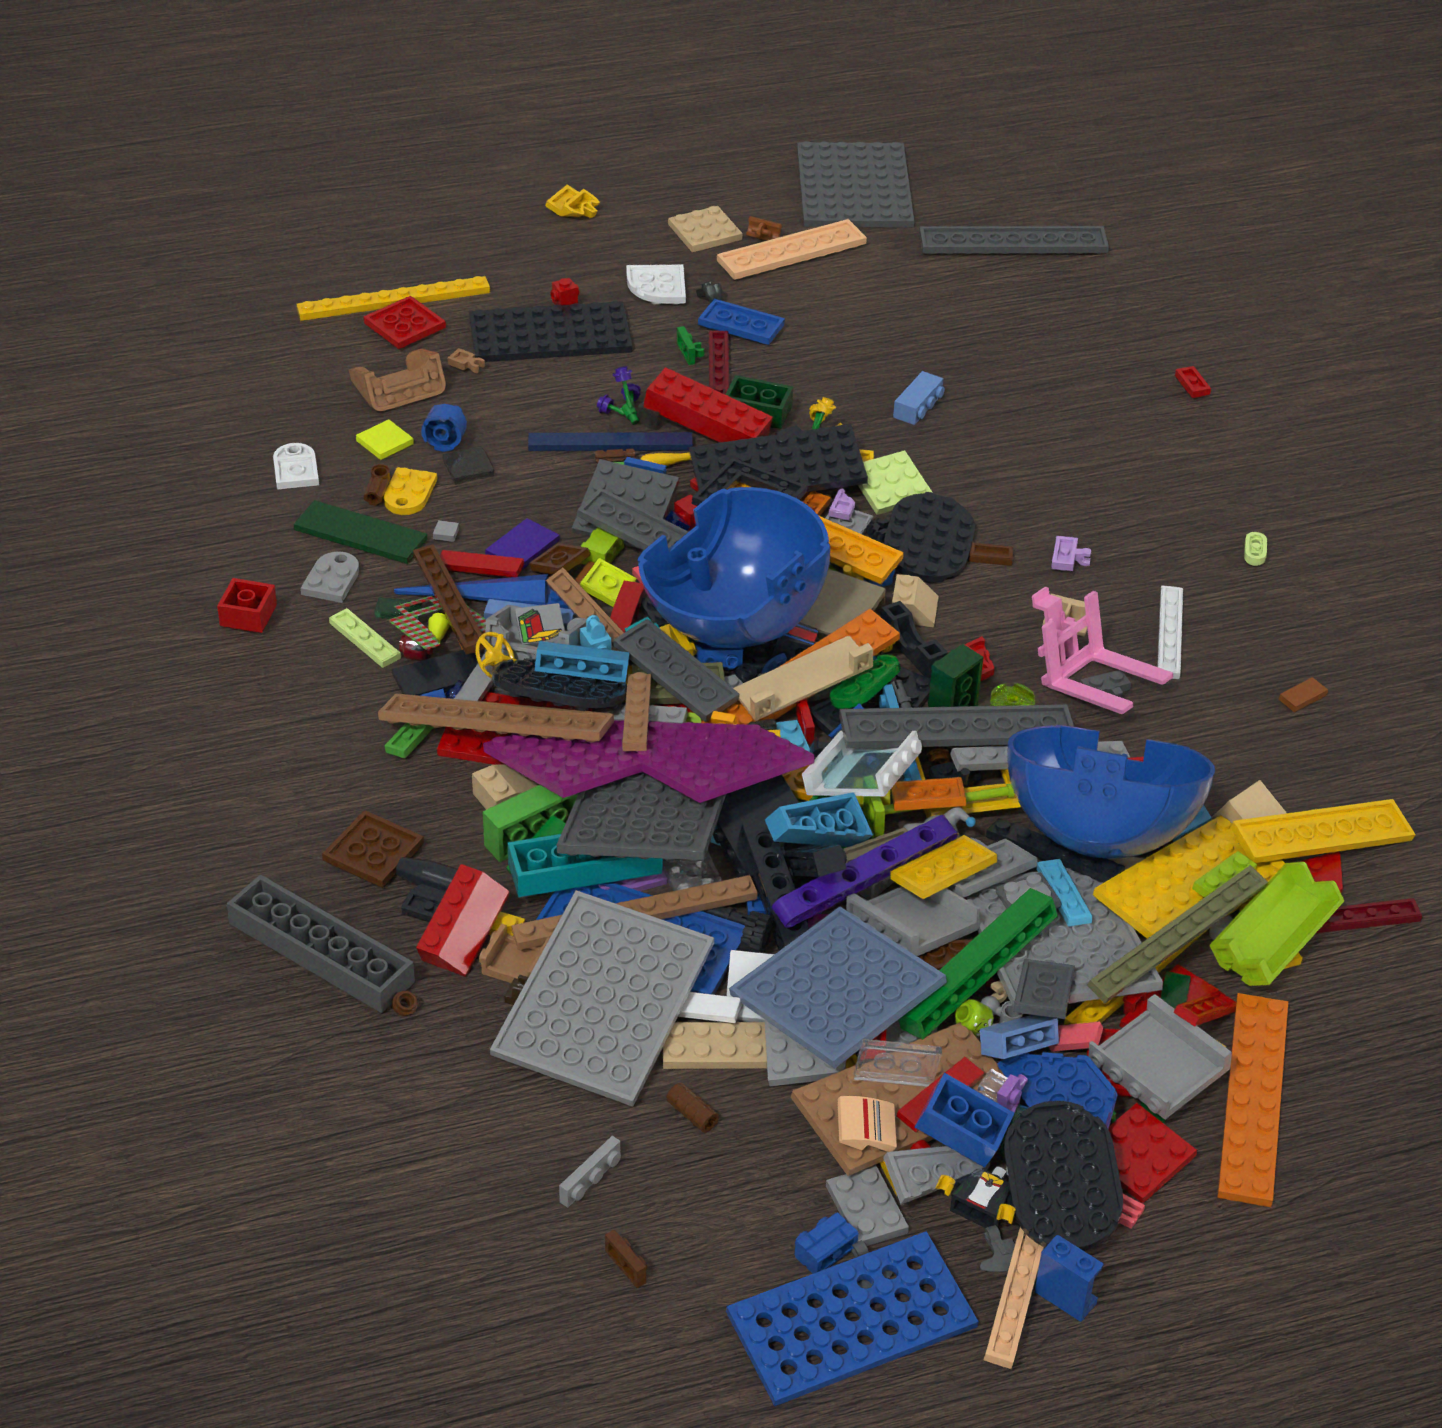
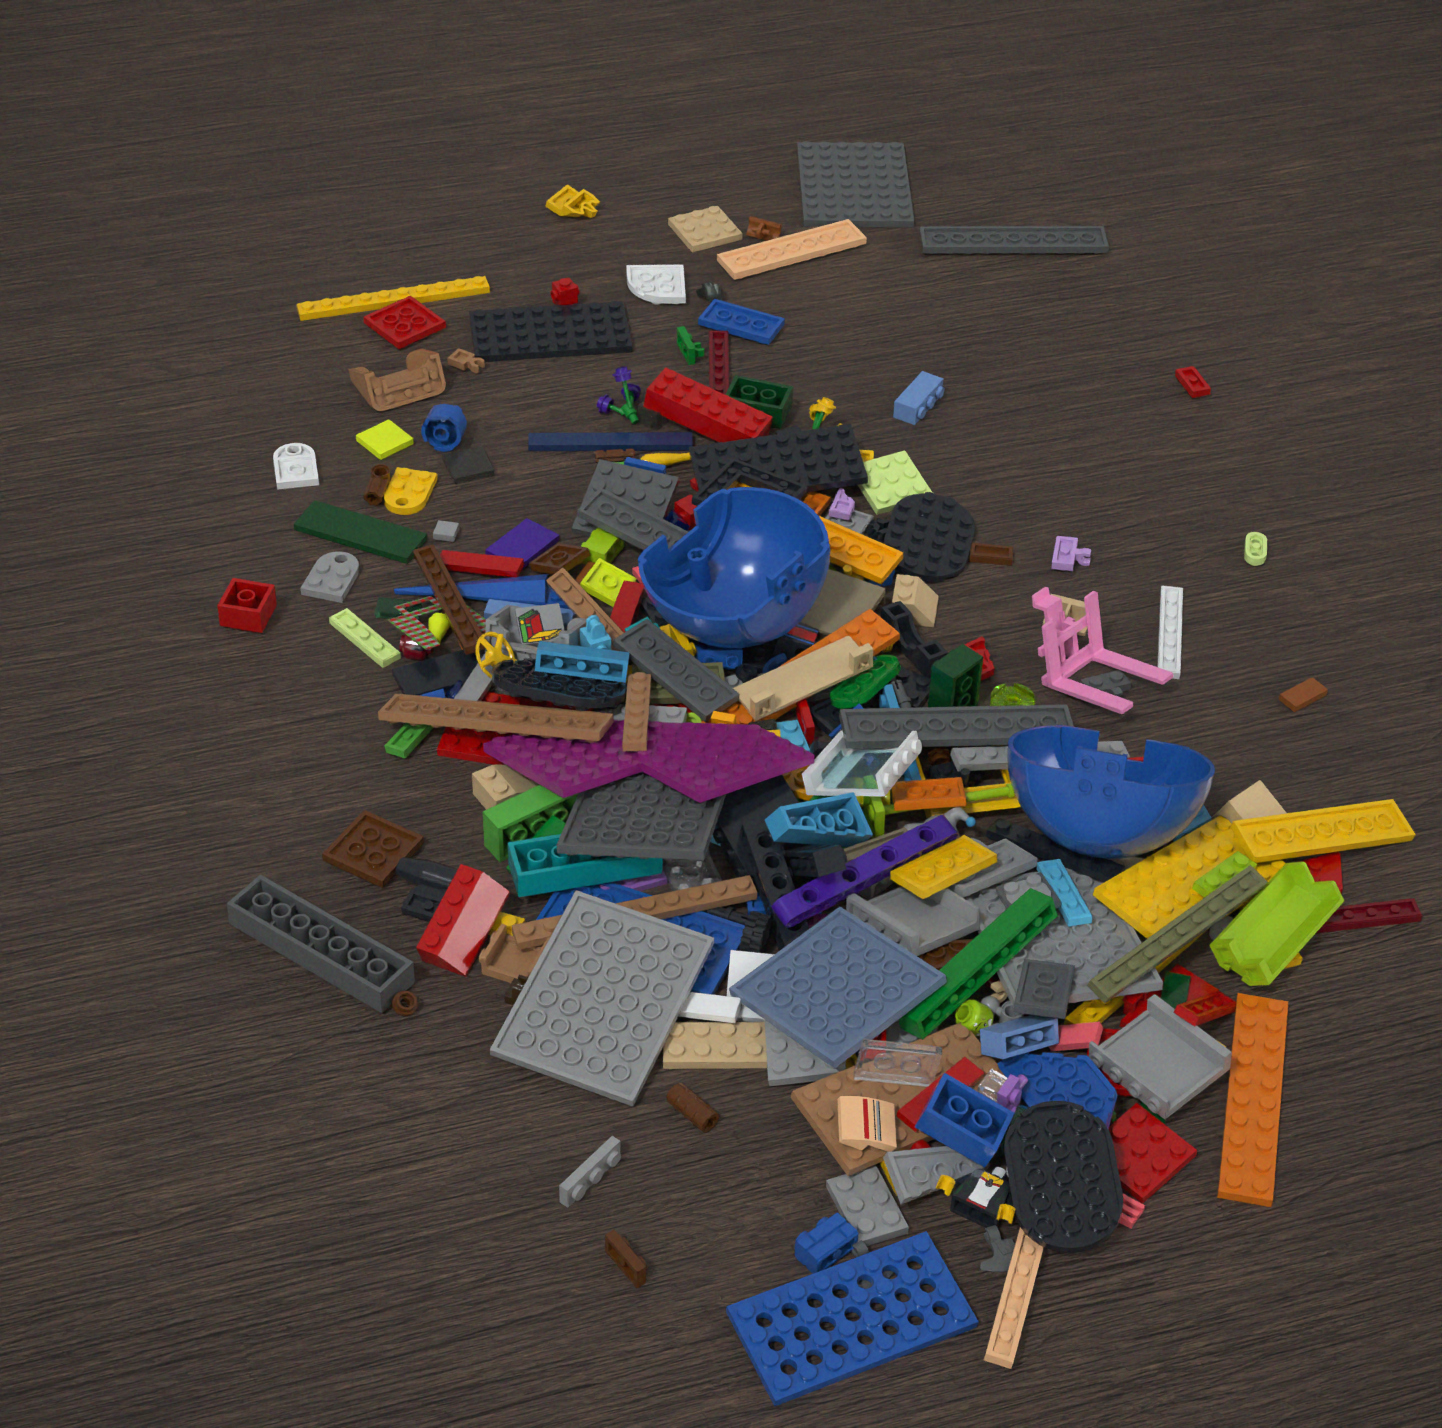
(1067, 1277): blue panel -> none

